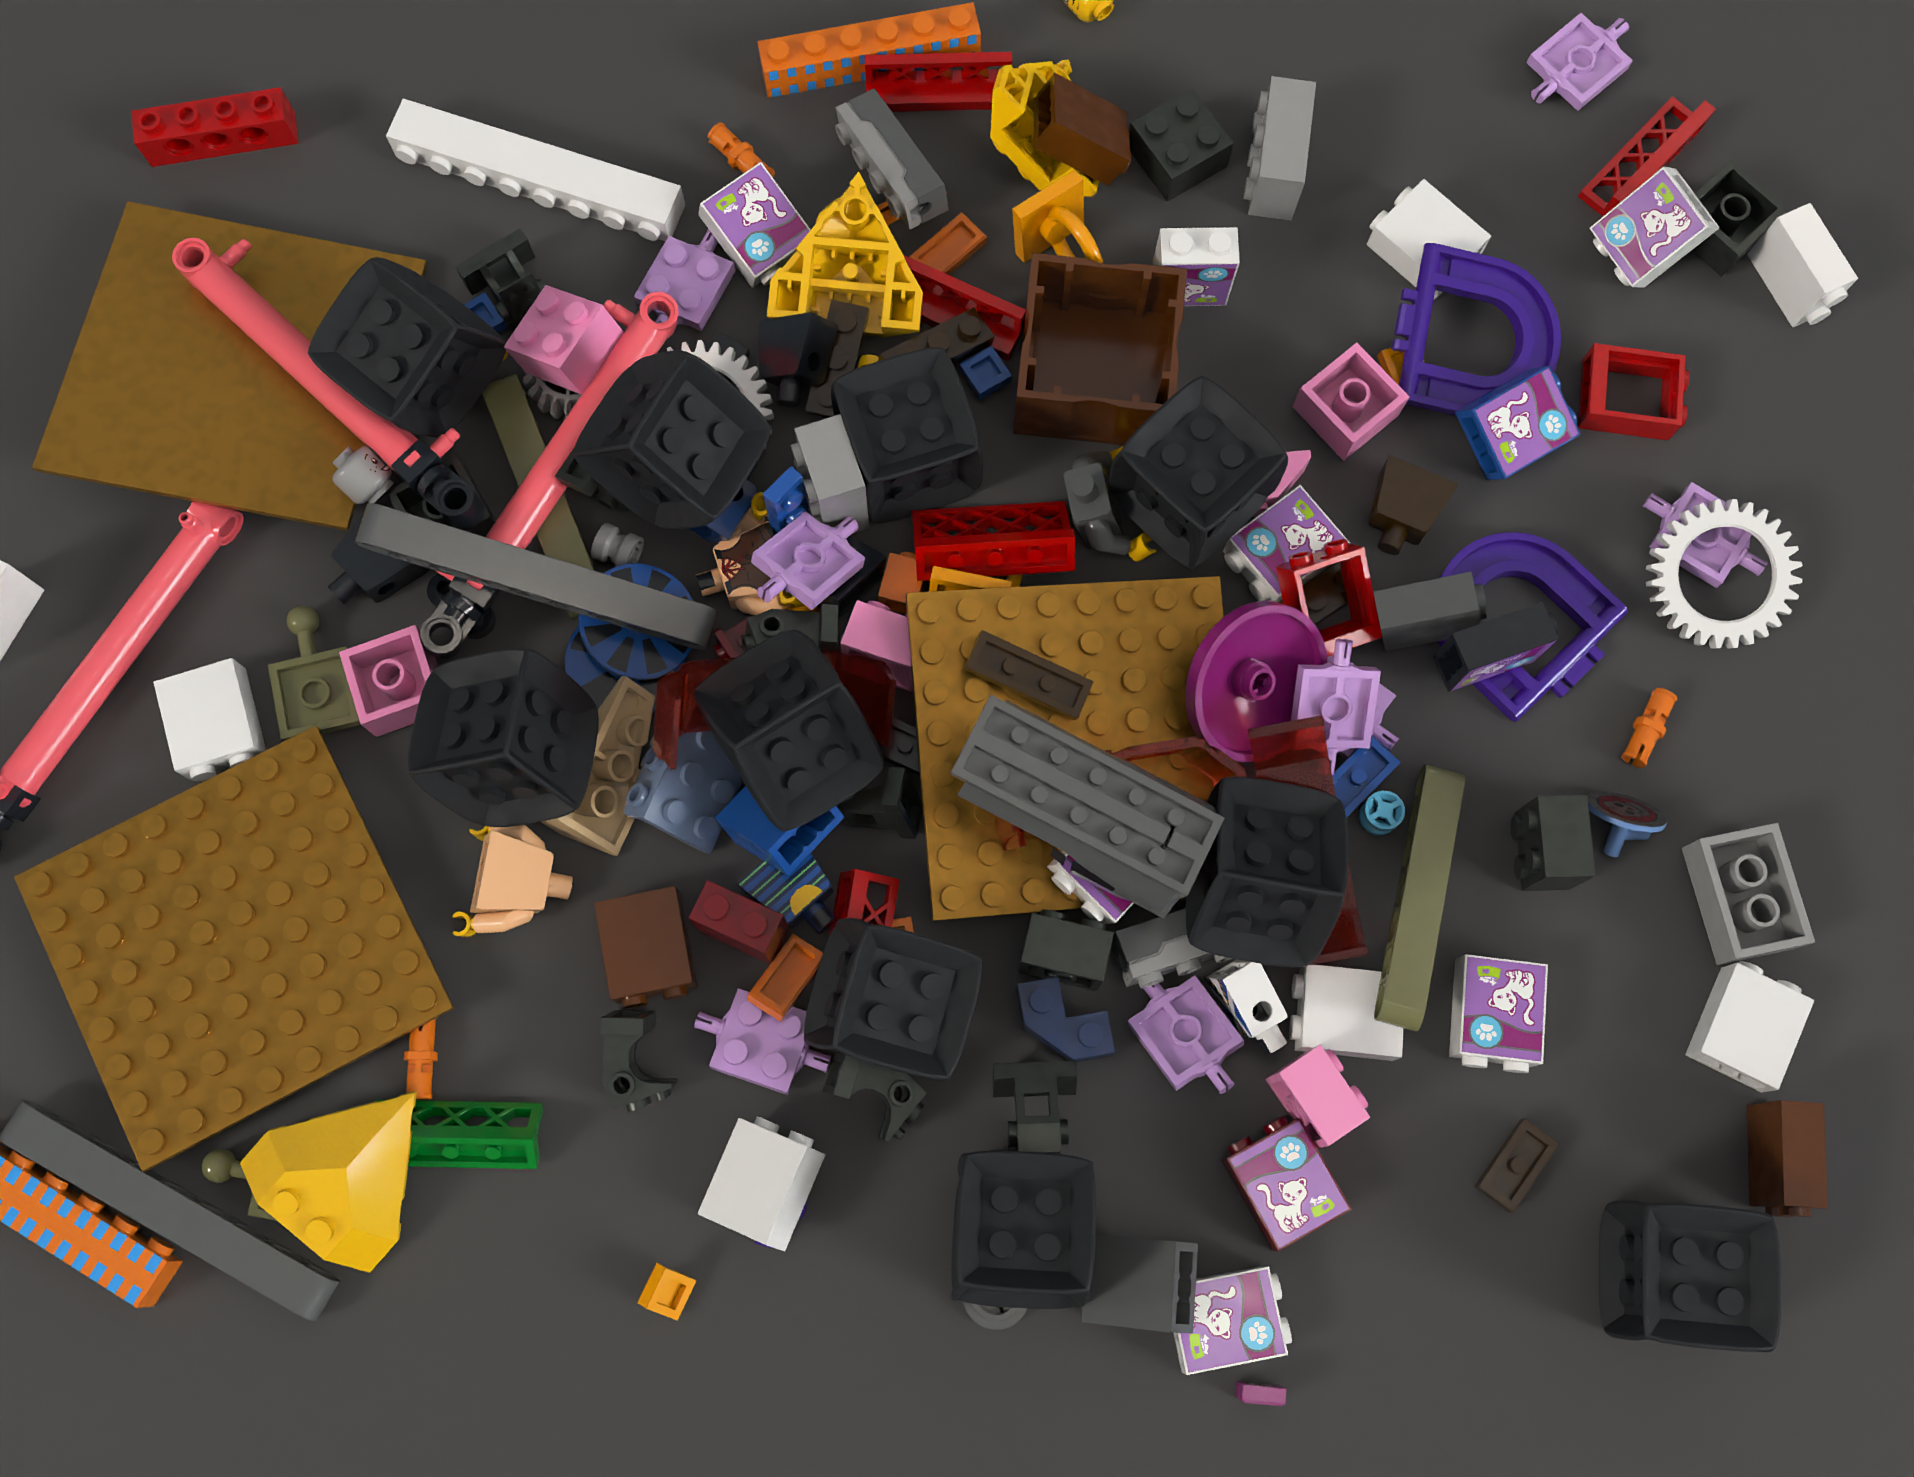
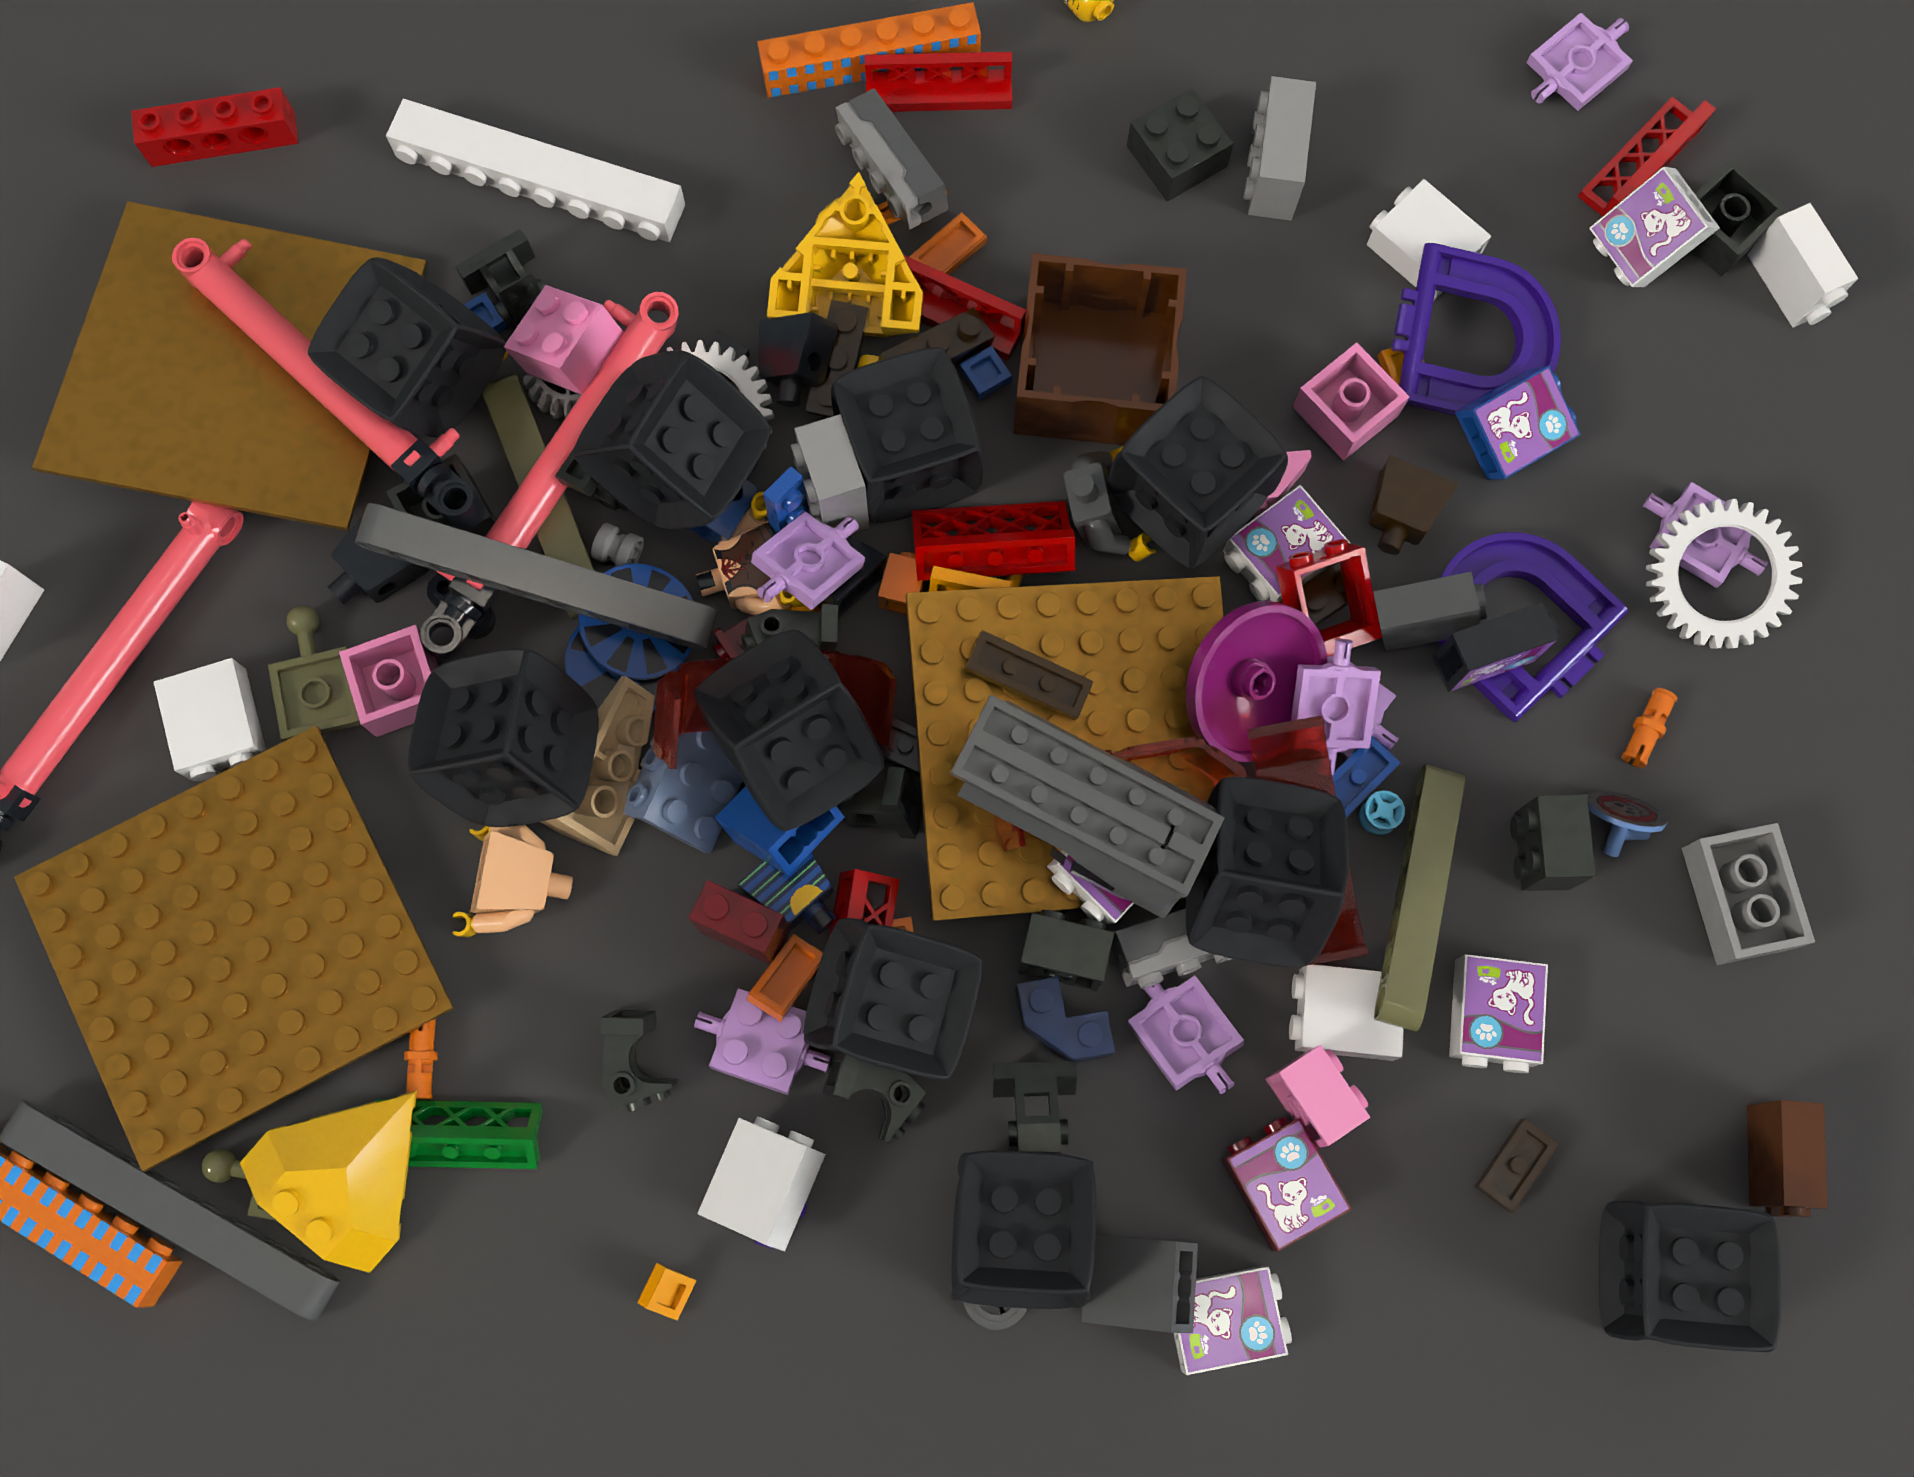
(362, 475): light grey head -> none
(645, 946): reddish brown brick -> none
(691, 277): lavender plate -> none
(739, 153): orange pin -> none
(754, 224): brick -> none
(880, 636): bright pink brick -> none
(1014, 123): yellow wedge -> none
(1051, 217): light orange tile -> none
(1081, 130): reddish brown brick -> none
(1208, 256): white brick -> none
(1238, 989): white torso -> none
(1261, 1393): magenta tile -> none
(1632, 361): red window -> none
(1750, 1026): white brick -> none

